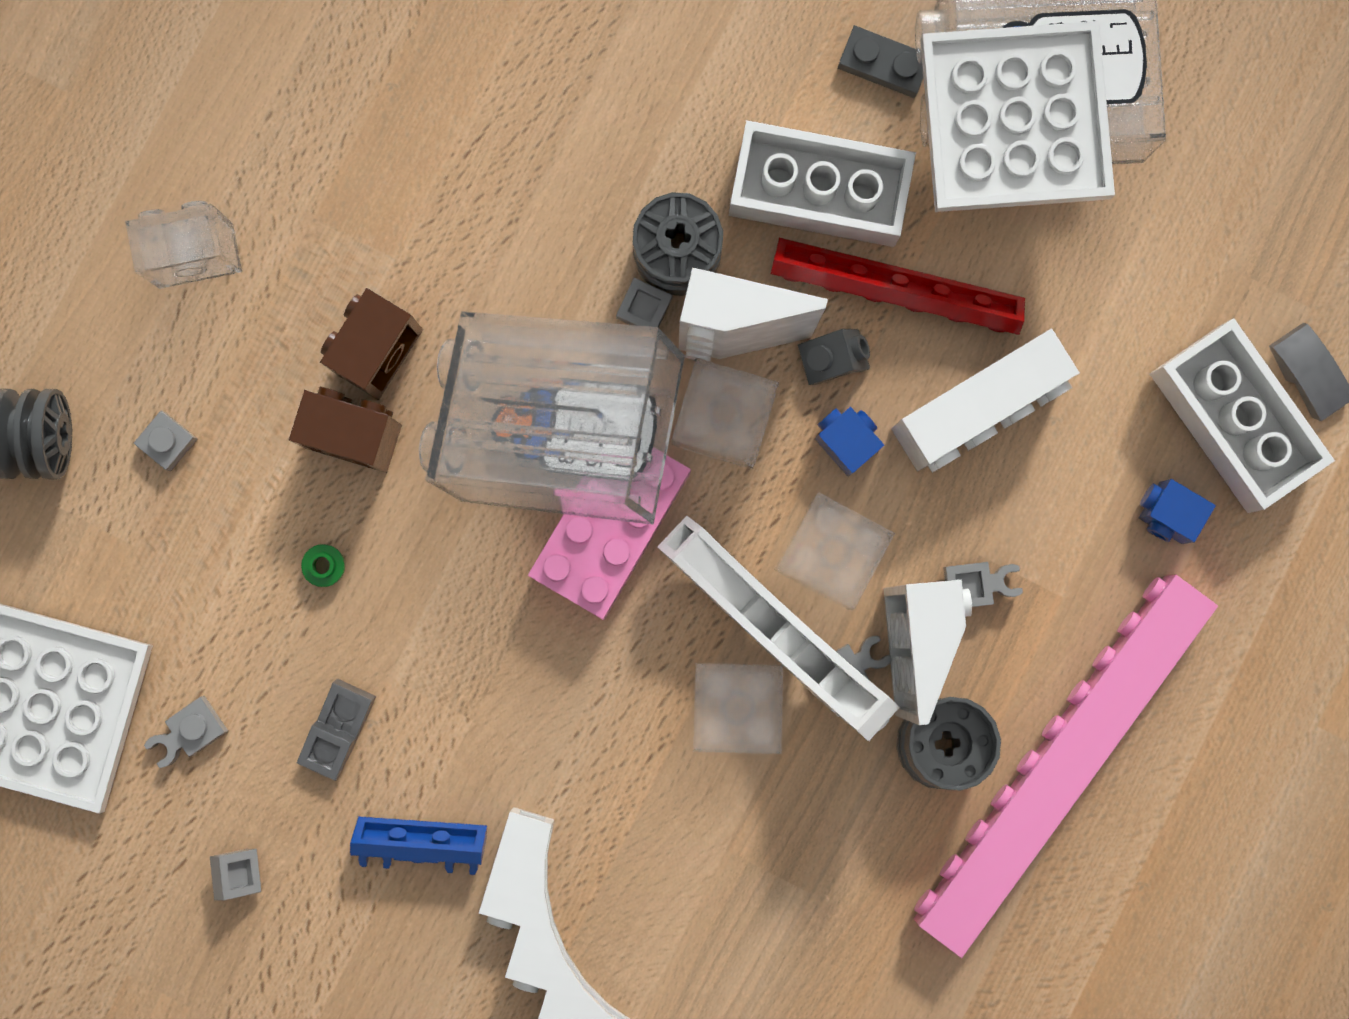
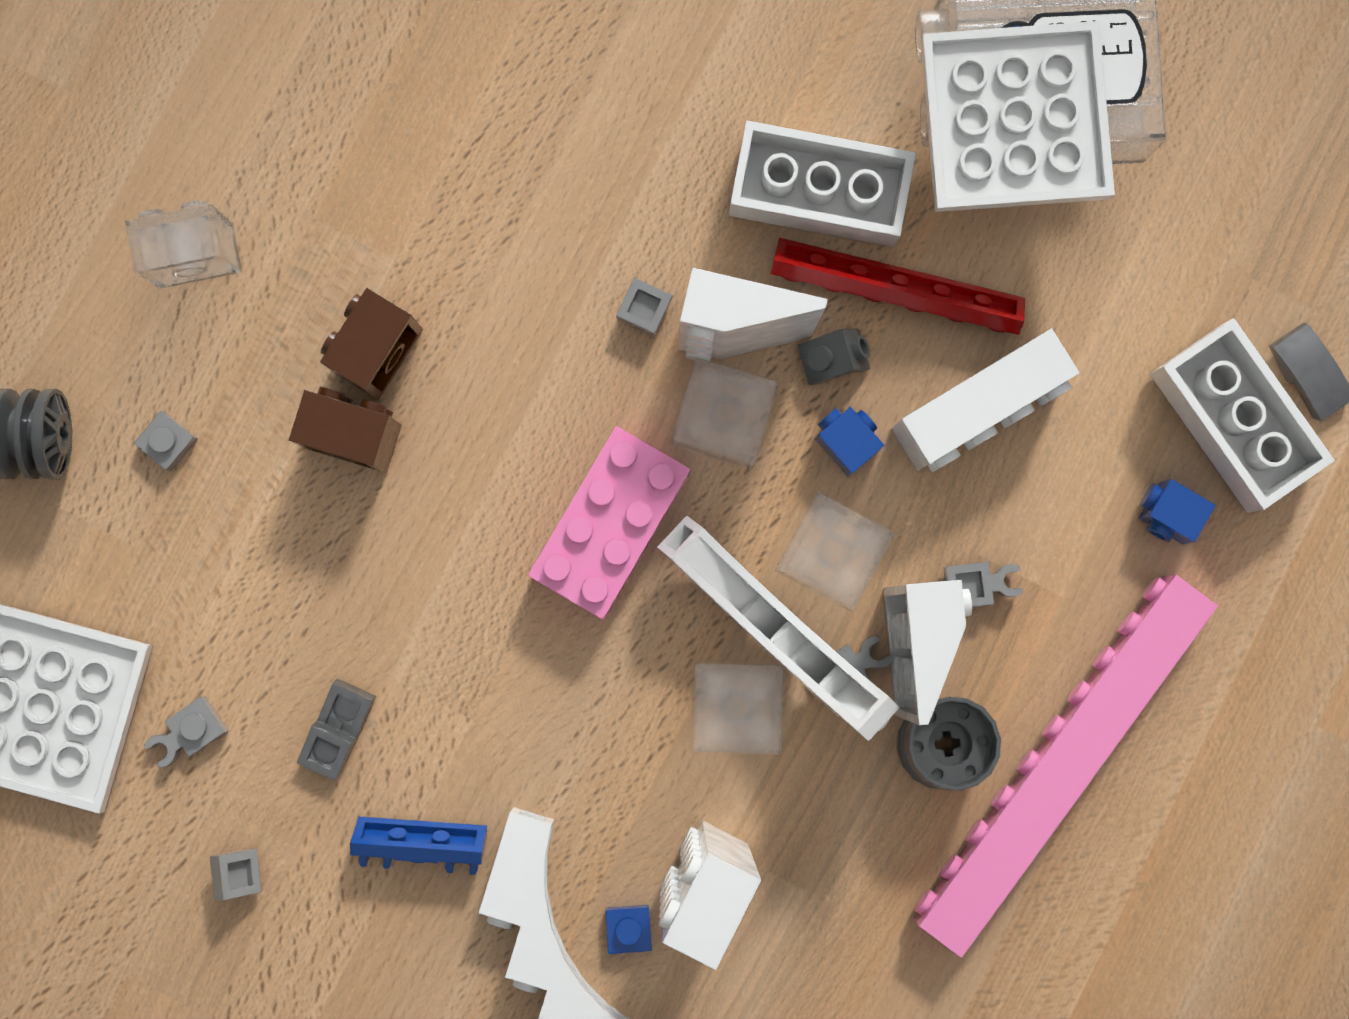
(336, 568): green plate -> none
(554, 415): clear brick -> none
(628, 929): none -> blue plate
(652, 235): dark grey wheel -> none
(707, 893): none -> white brick
(882, 61): dark grey plate -> none

